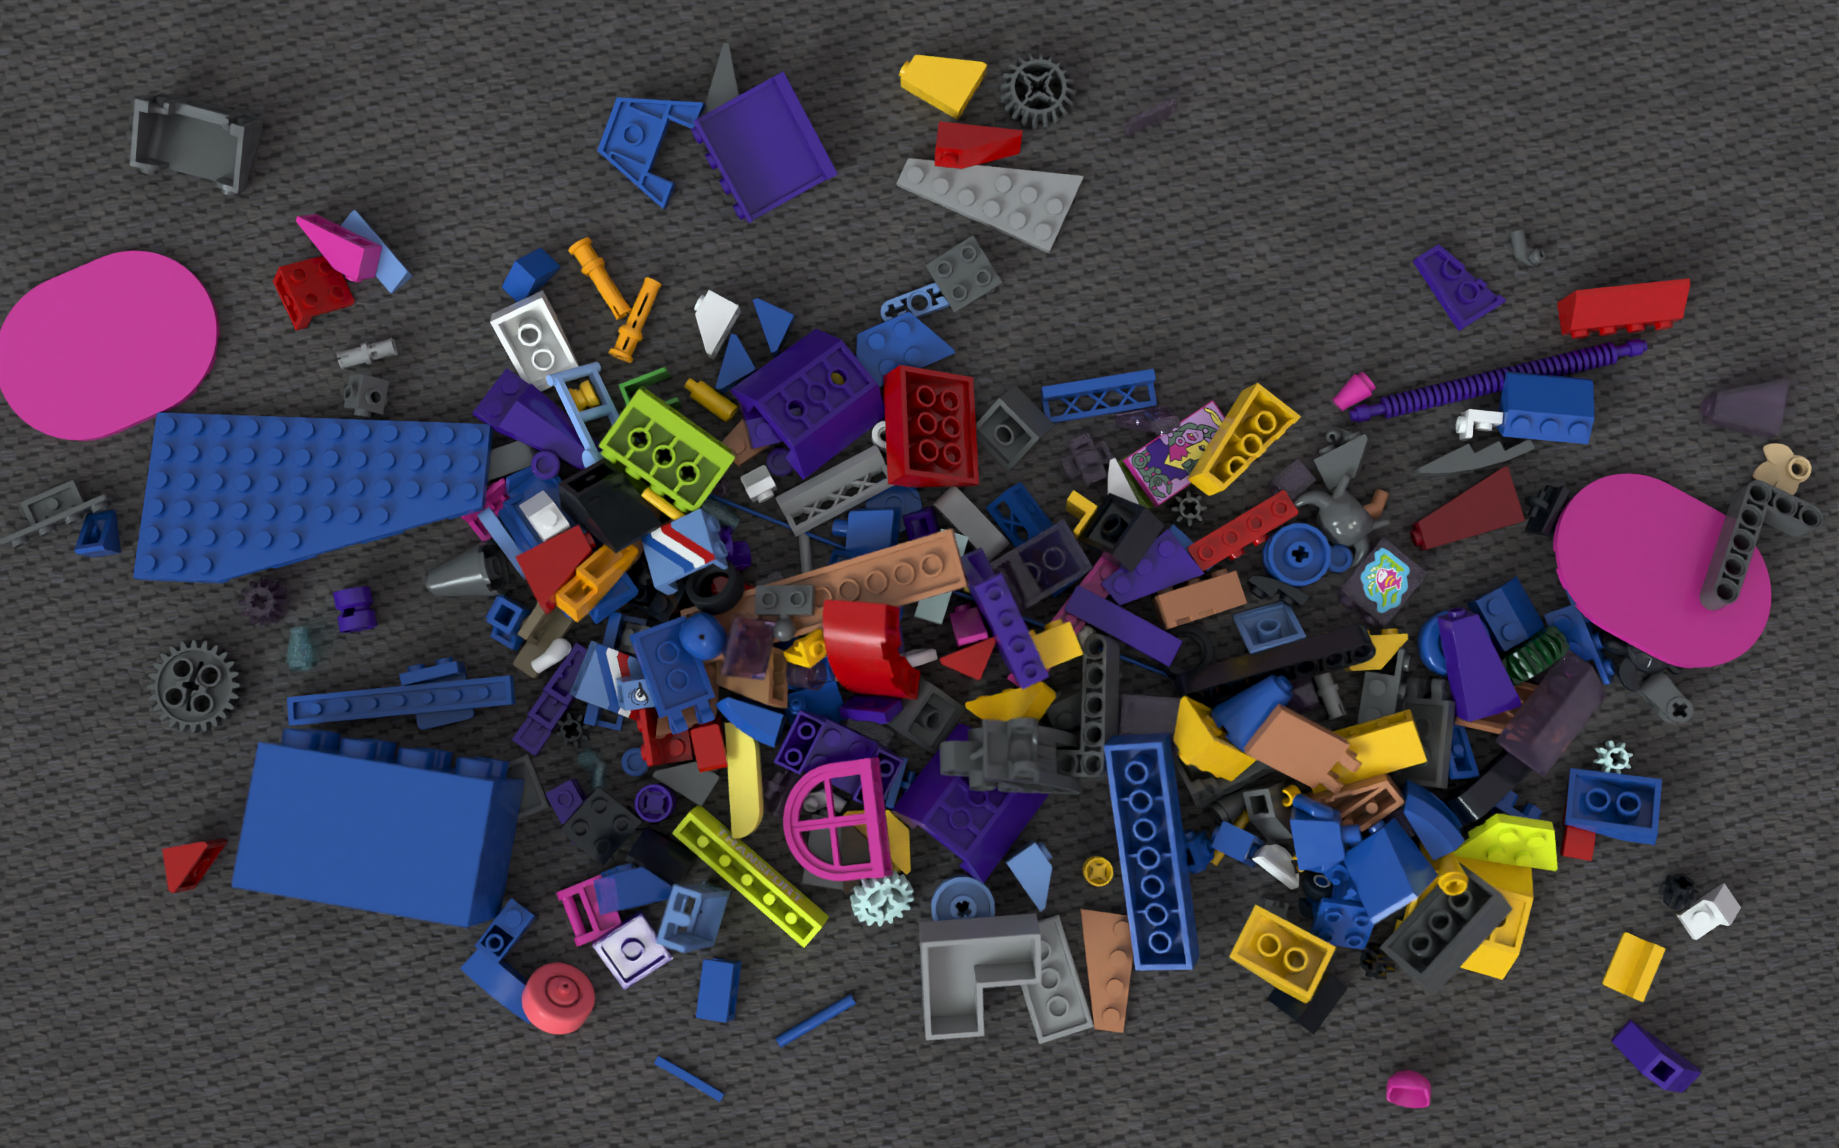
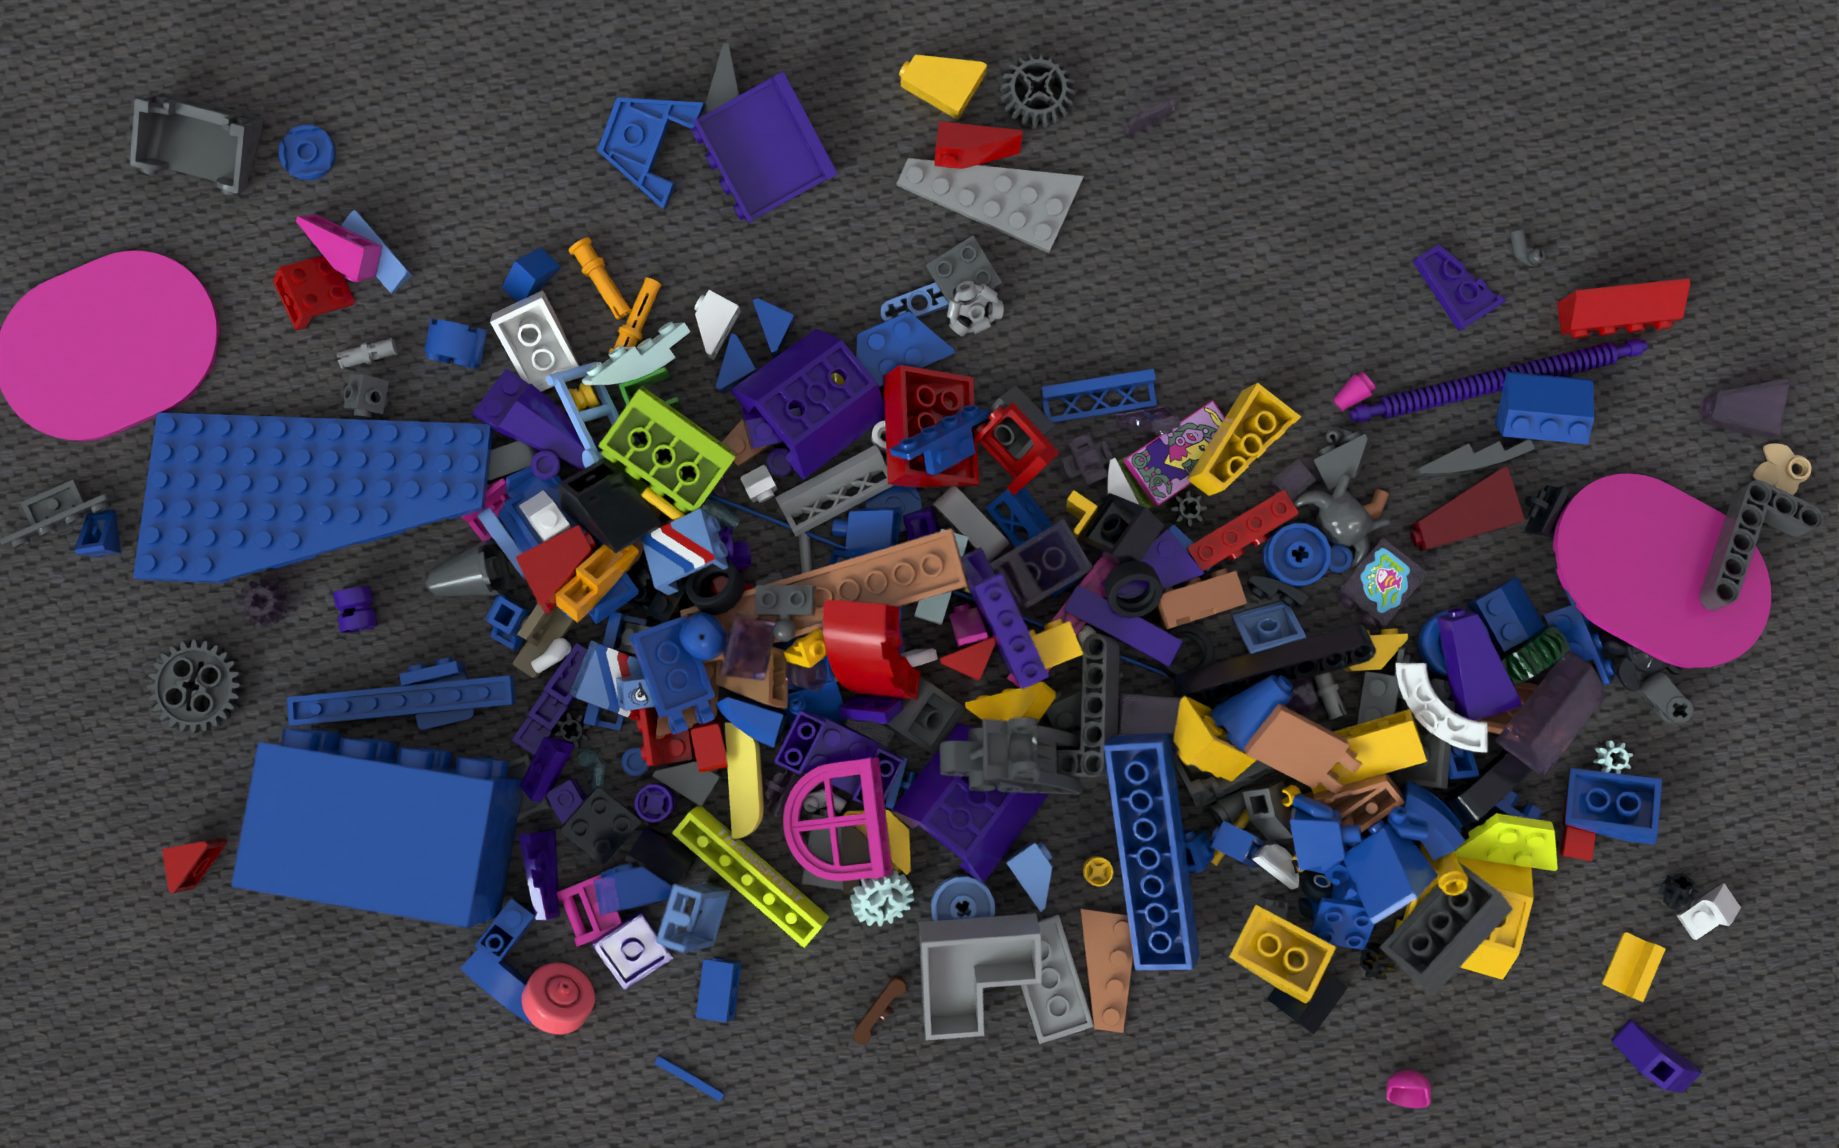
(299, 651): clear light blue cone -> none
(314, 159): none -> blue tile
(455, 341): none -> blue brick
(540, 863): none -> dark purple wing
(546, 767): none -> dark purple panel
(629, 363): none -> light aqua slope
(711, 400): yellow cylinder -> none
(815, 1020): blue bar -> none
(879, 1009): none -> reddish brown plate
(943, 442): none -> blue bracket
(974, 308): none -> light grey piece
(1032, 463): none -> red window
(1129, 572): none -> black tyre
(1401, 825): none -> blue arm
(1434, 714): none -> white tile
(1481, 419): white bracket -> none

